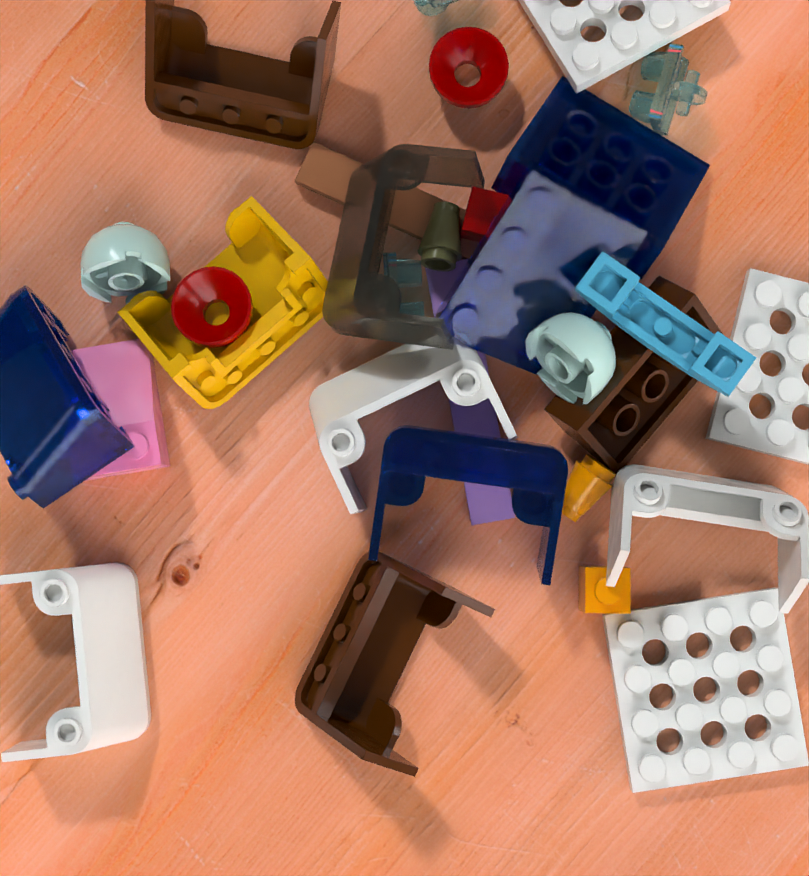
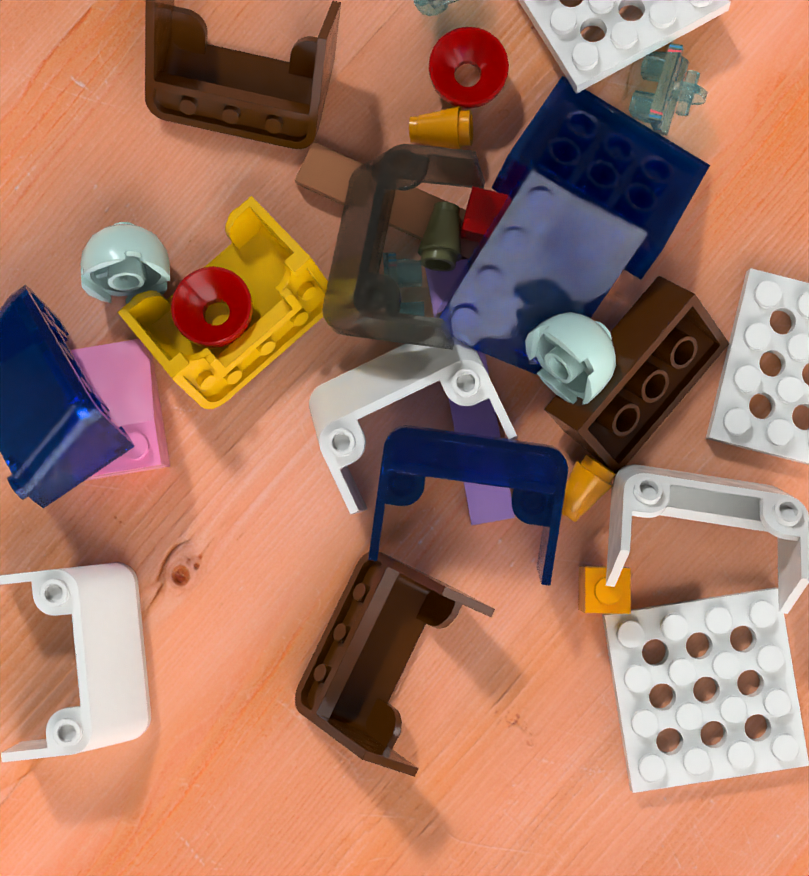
(443, 128): none -> light orange cone
(663, 327): medium azure slope -> none

